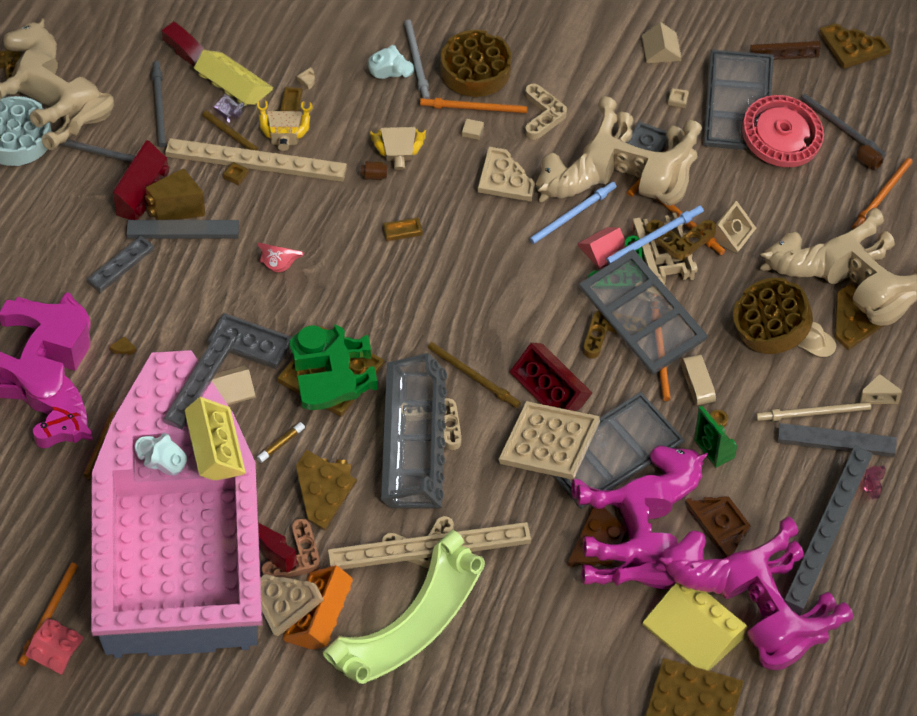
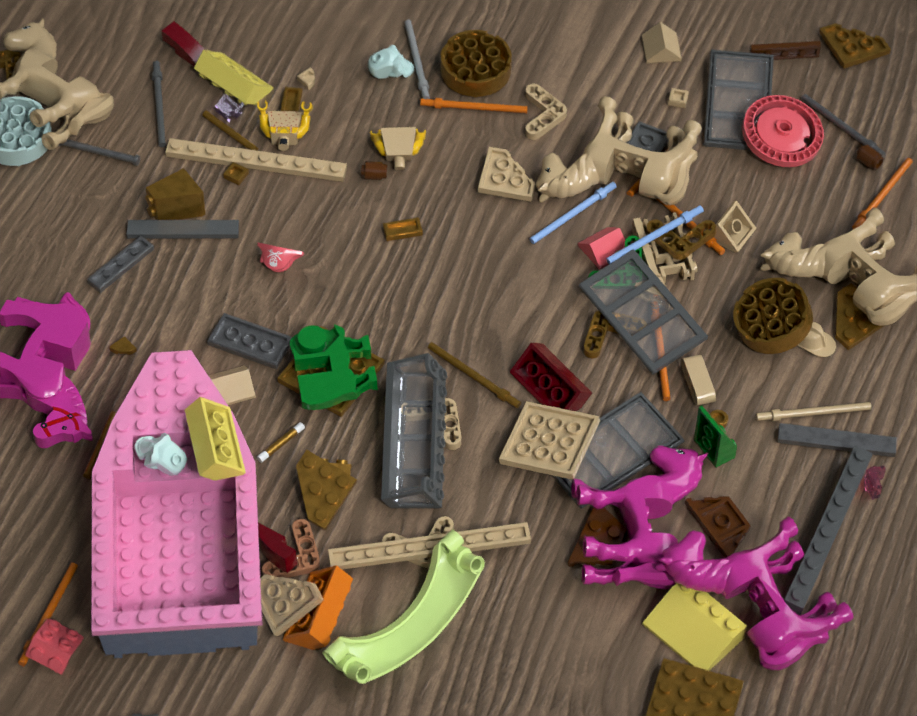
(144, 170): dark red slope -> none
(200, 378): flat silver tile -> none
(473, 129): tan tile -> none
(881, 392): tan slope -> none

